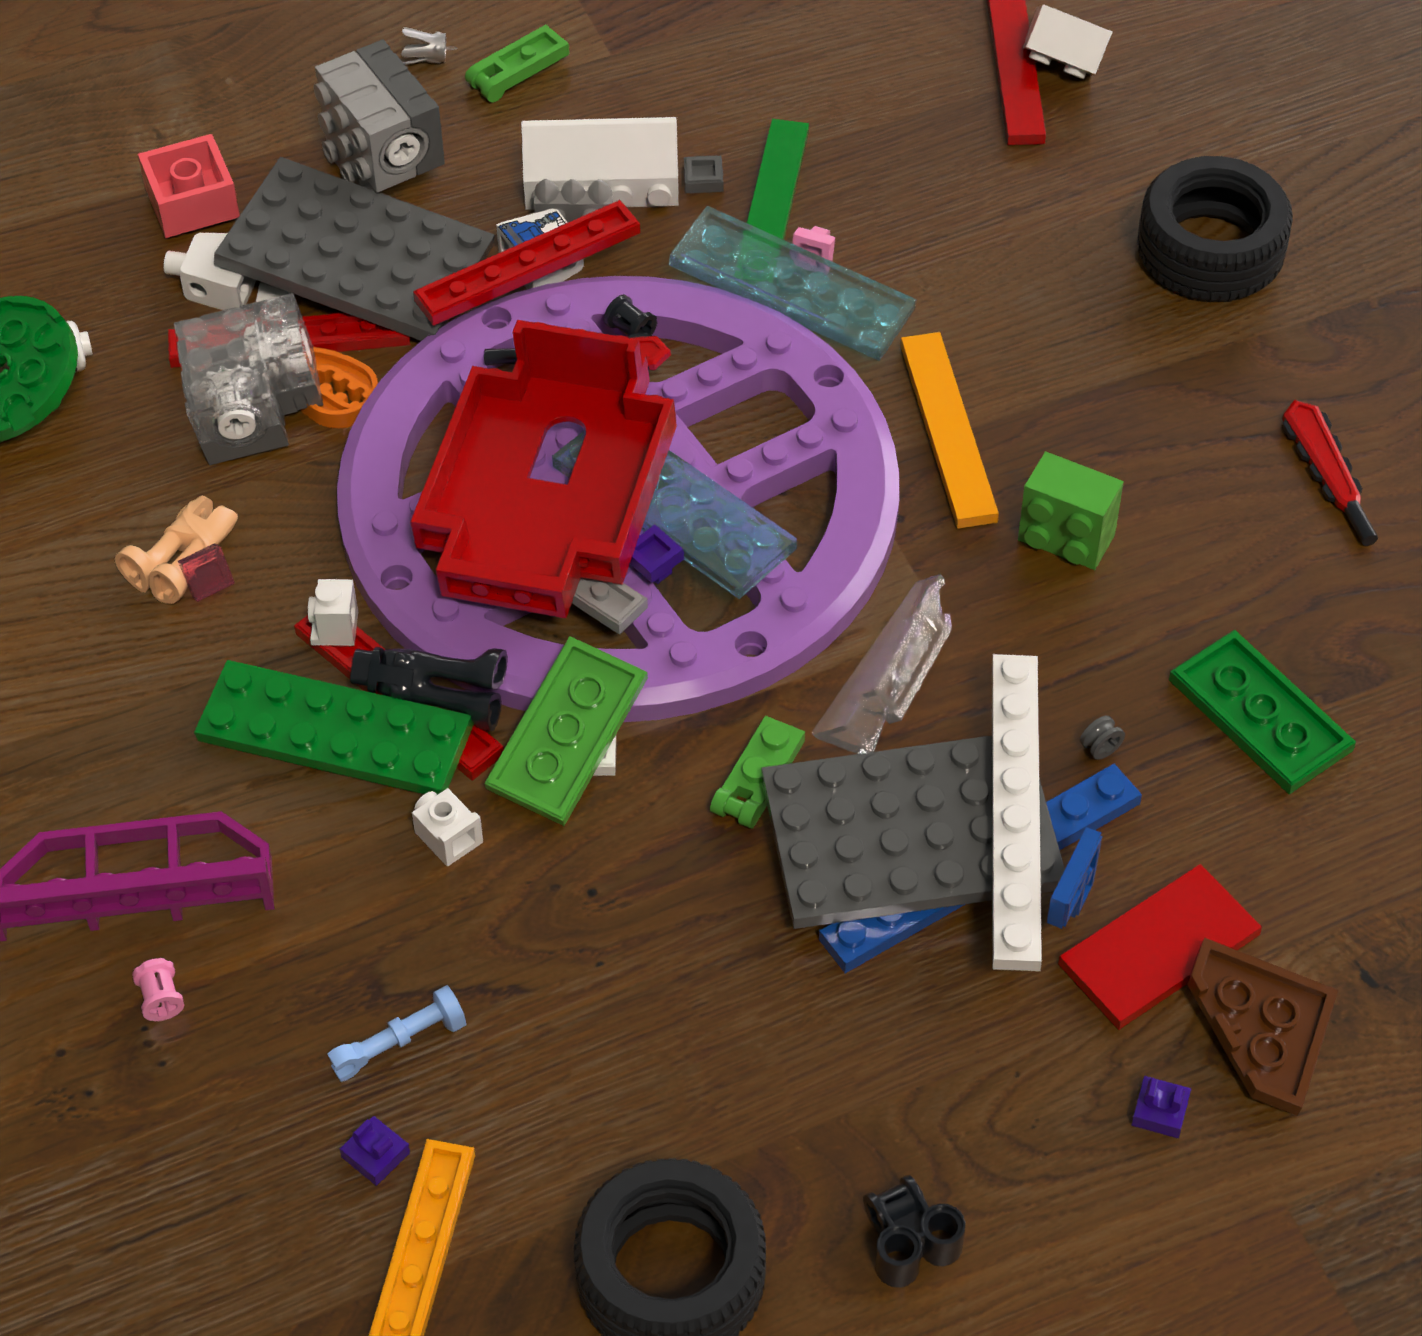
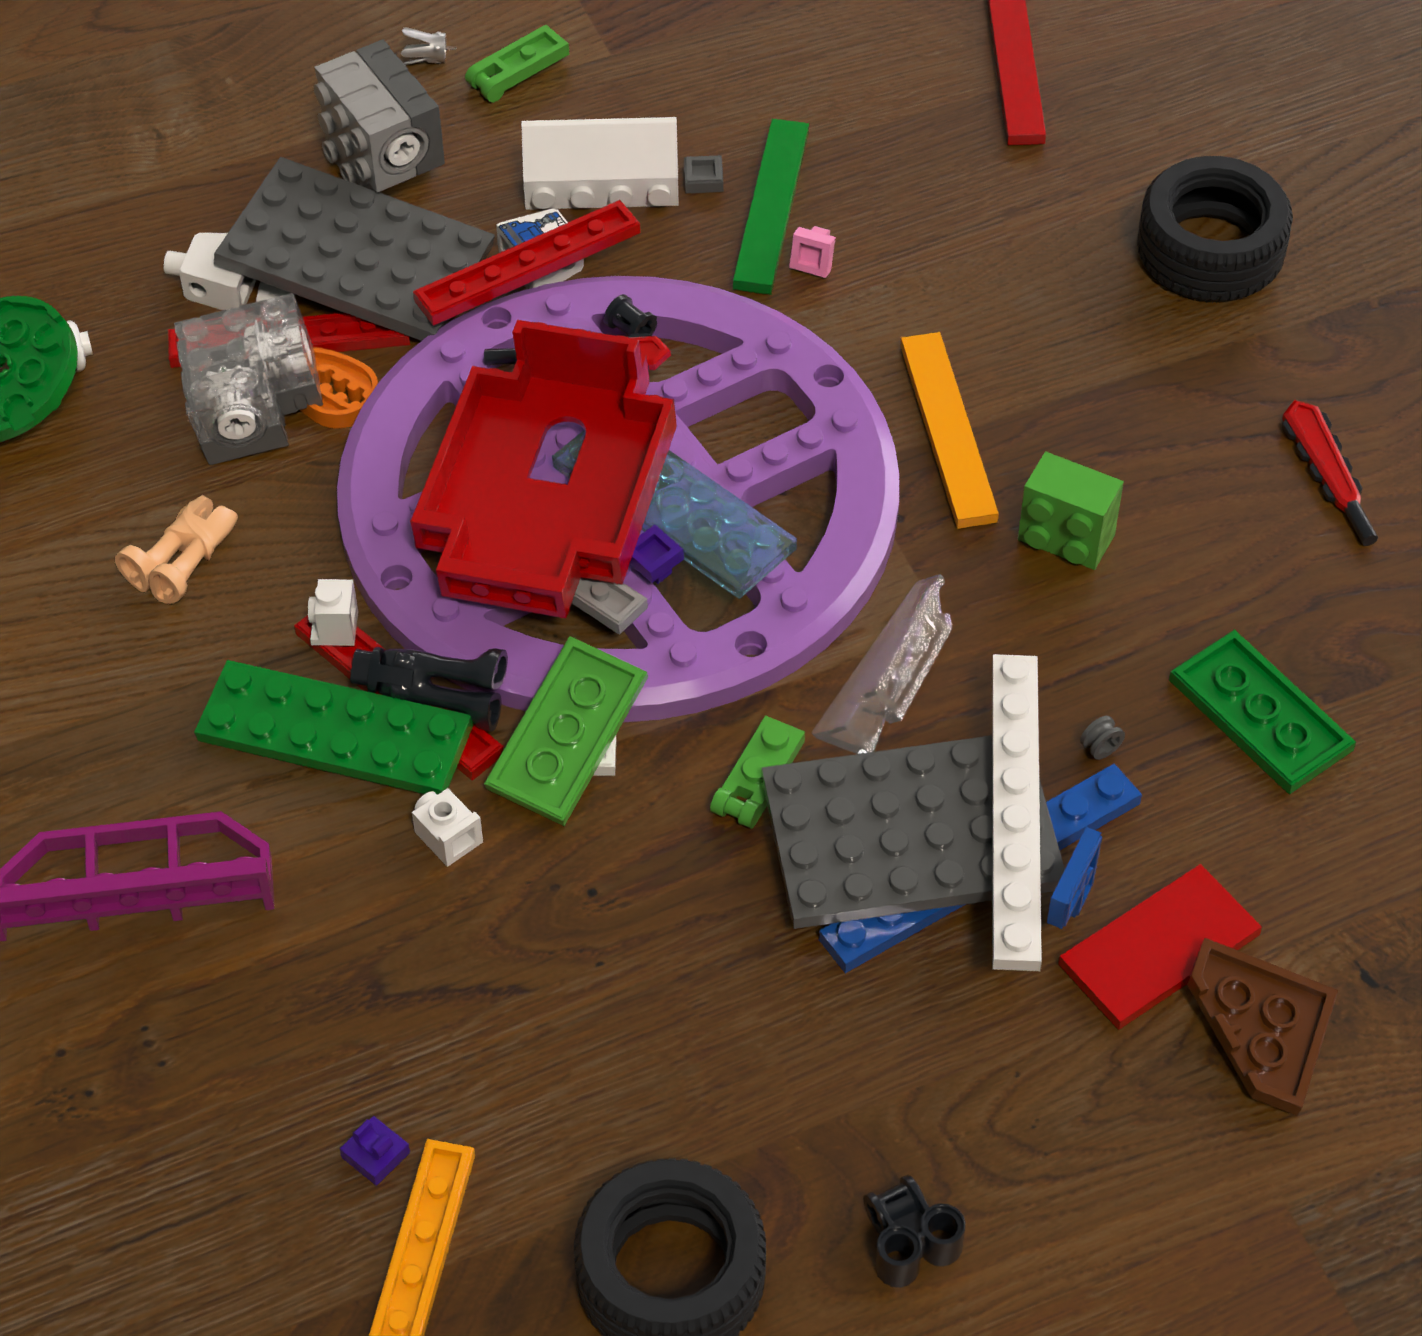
(158, 989): bright pink bush -> none
(188, 185): coral brick -> none
(206, 572): clear pink tile -> none
(350, 1058): light blue piece -> none
(572, 199): light grey plate -> none
(793, 282): clear light blue plate -> none
(1066, 40): white slope -> none
(1161, 1107): dark purple tile -> none

